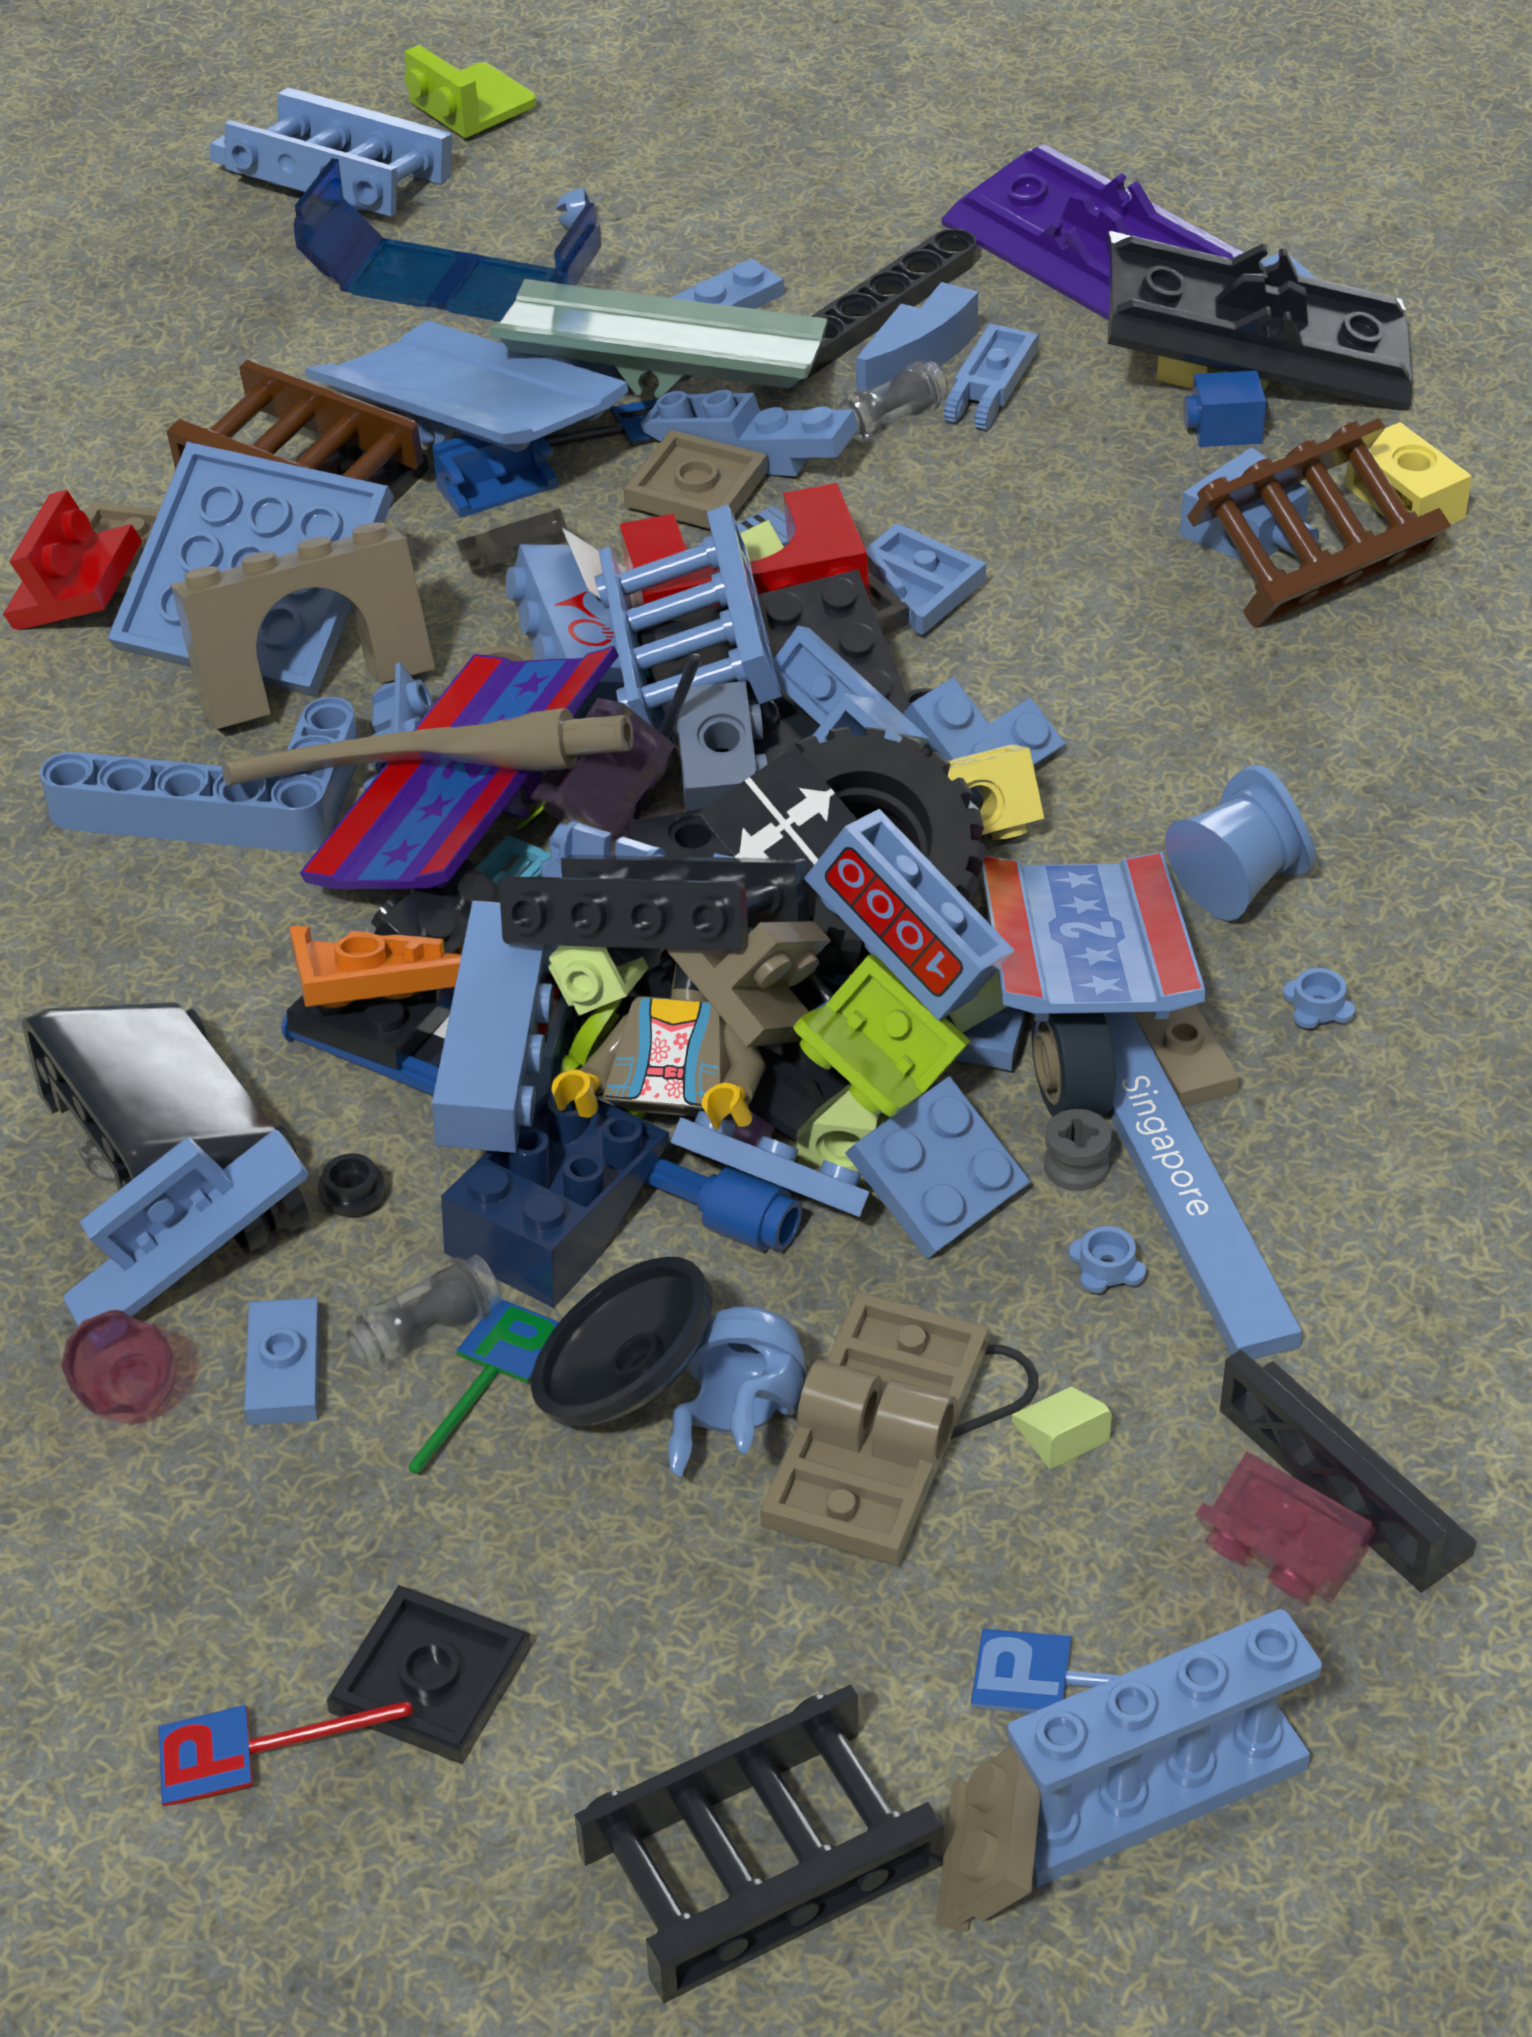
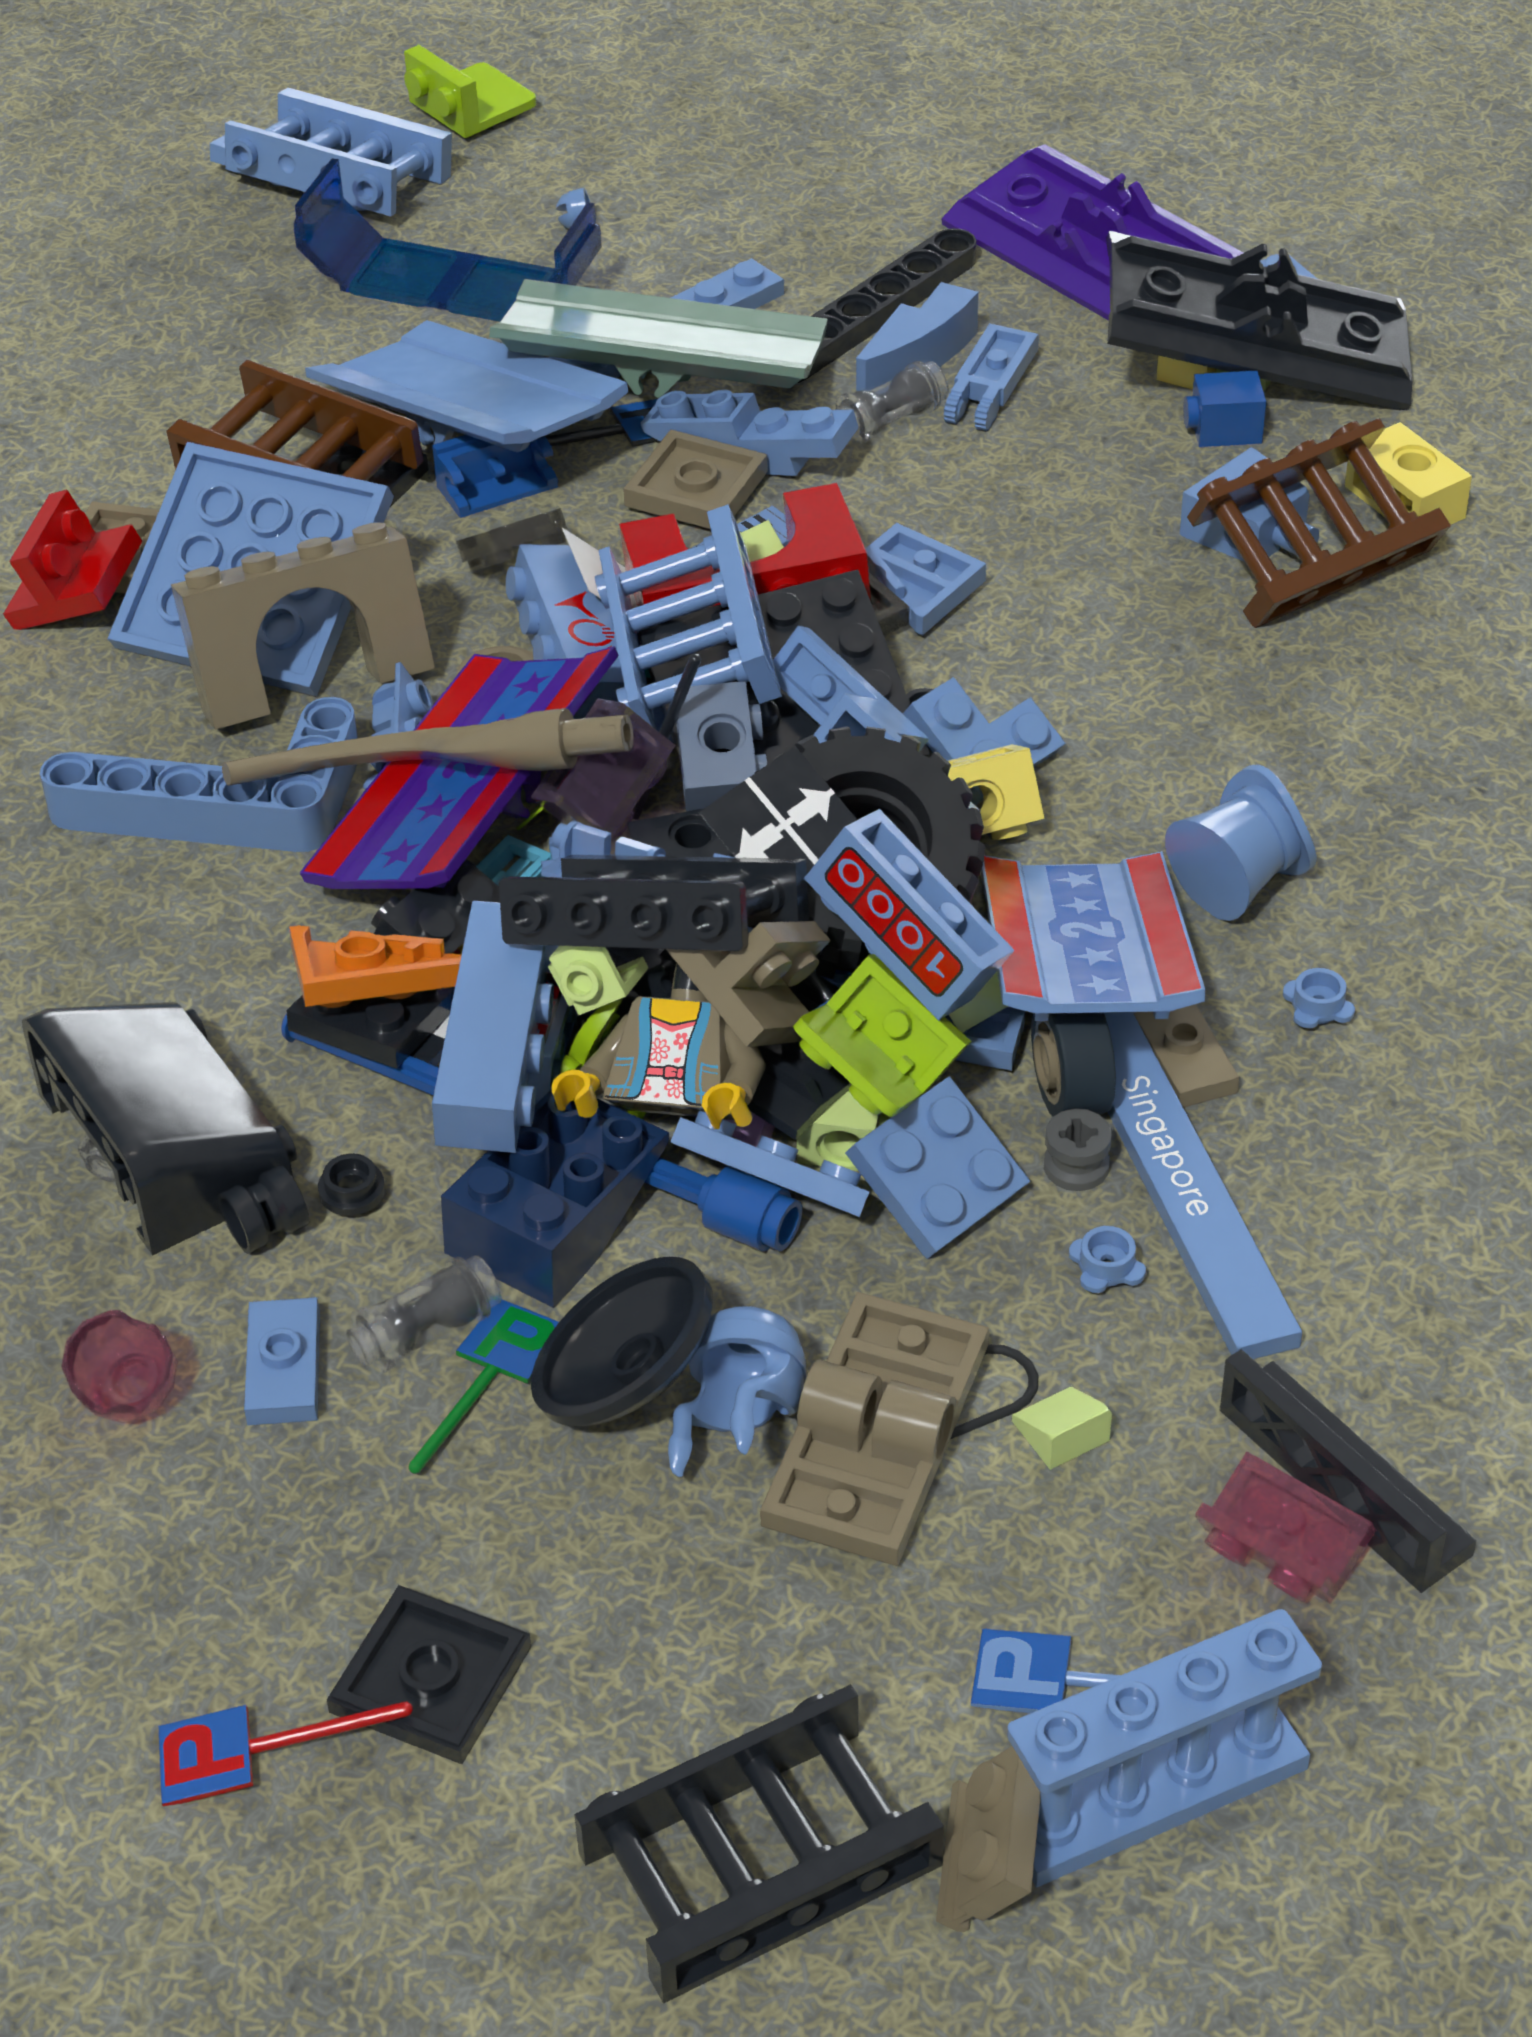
(176, 1219): medium blue bracket -> none

